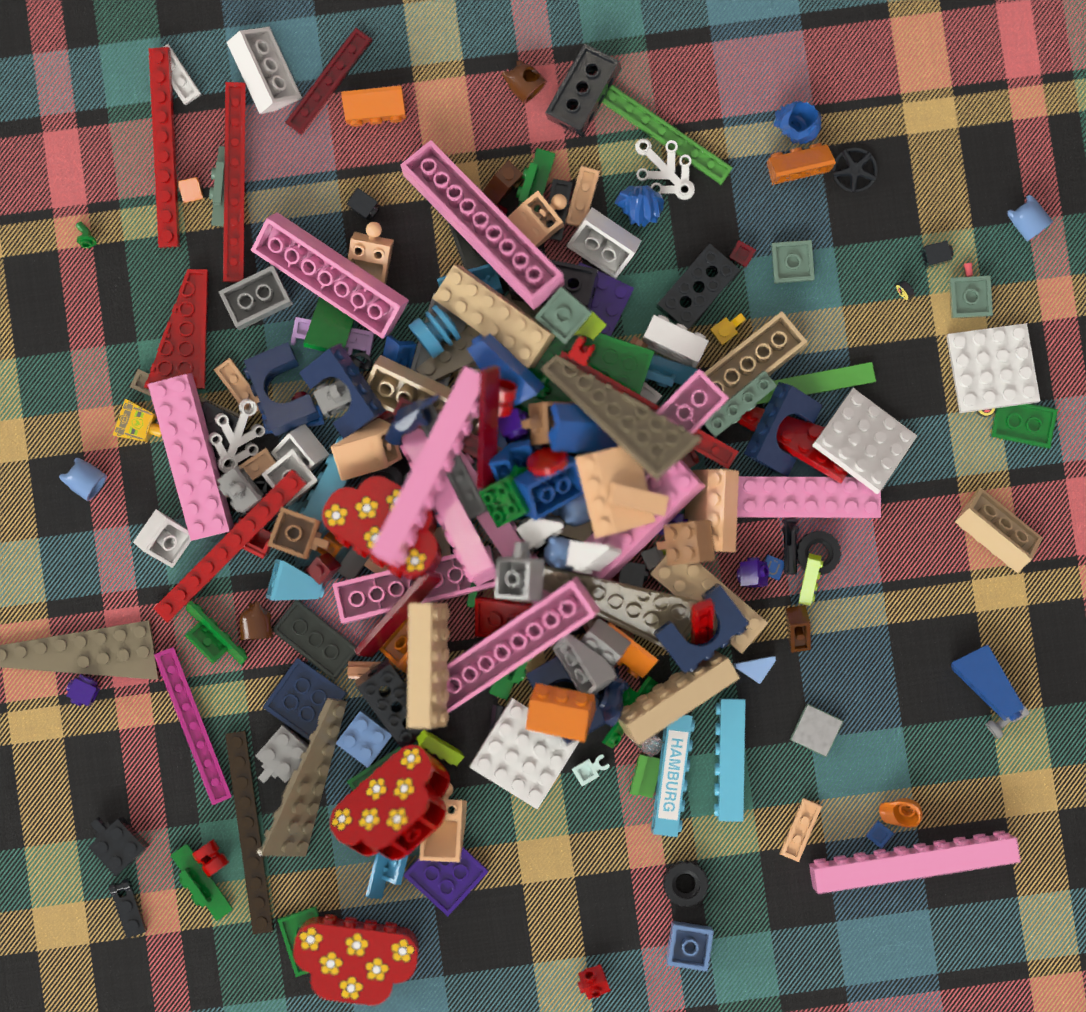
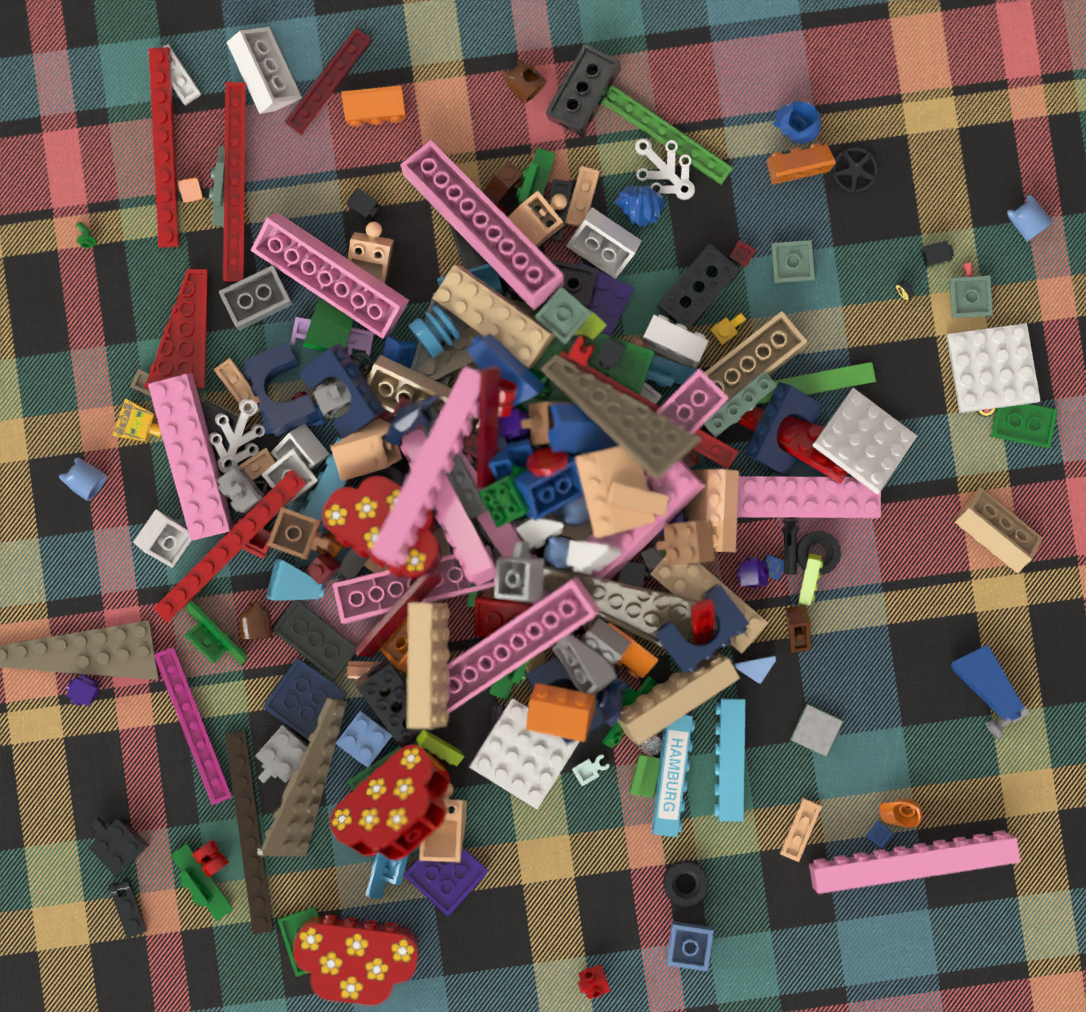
(611, 353): none -> black brick

